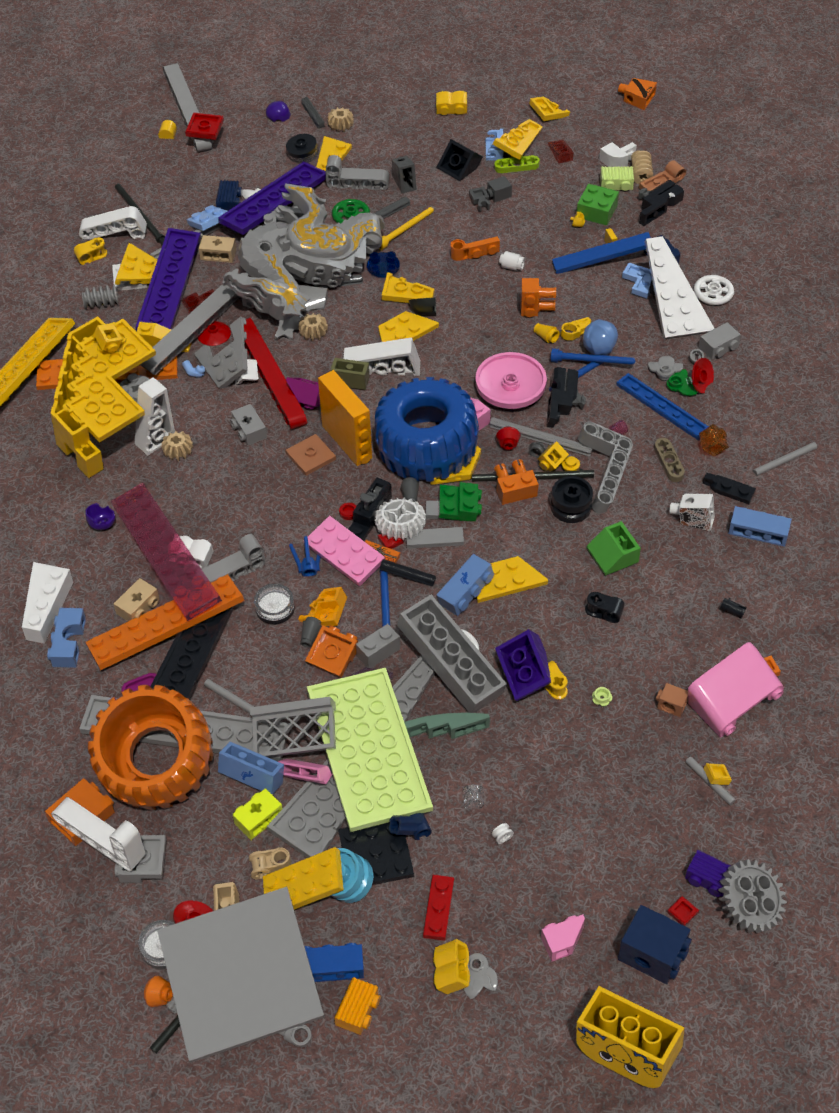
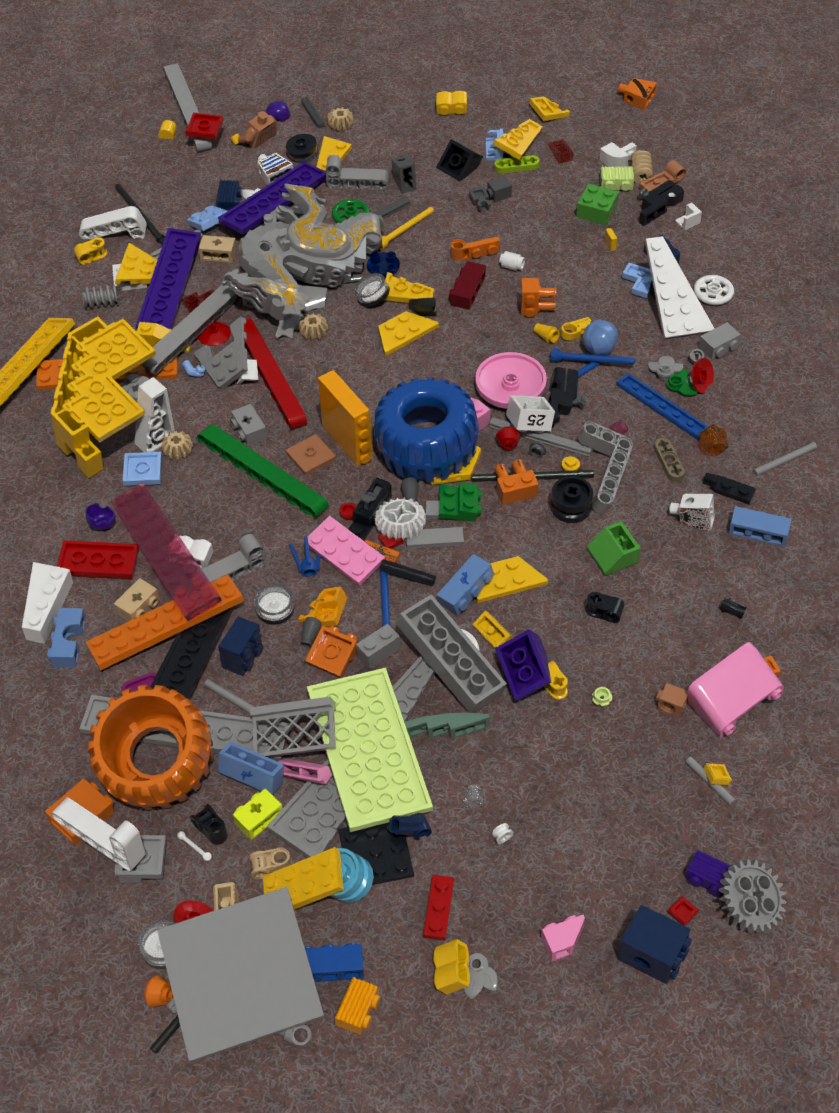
(99, 559): none -> red plate
(107, 337): yellow brick -> none
(141, 468): none -> light blue plate
(182, 836): none -> white hinge
(208, 822): none -> black piece
(240, 646): none -> dark blue brick
(258, 130): none -> nougat torso
(263, 470): none -> green beam
(272, 167): none -> white torso
(305, 391): magenta slope -> none
(352, 372): olive brick -> none
(371, 289): none -> clear piece
(387, 357): white wedge -> none
(467, 285): none -> dark red brick
(492, 629): none -> yellow slope
(530, 413): none -> white brick
(557, 455): yellow brick -> none
(578, 220): yellow piece -> none
(600, 253): blue tile -> none
(628, 1038): yellow brick -> none
(691, 218): none -> white panel

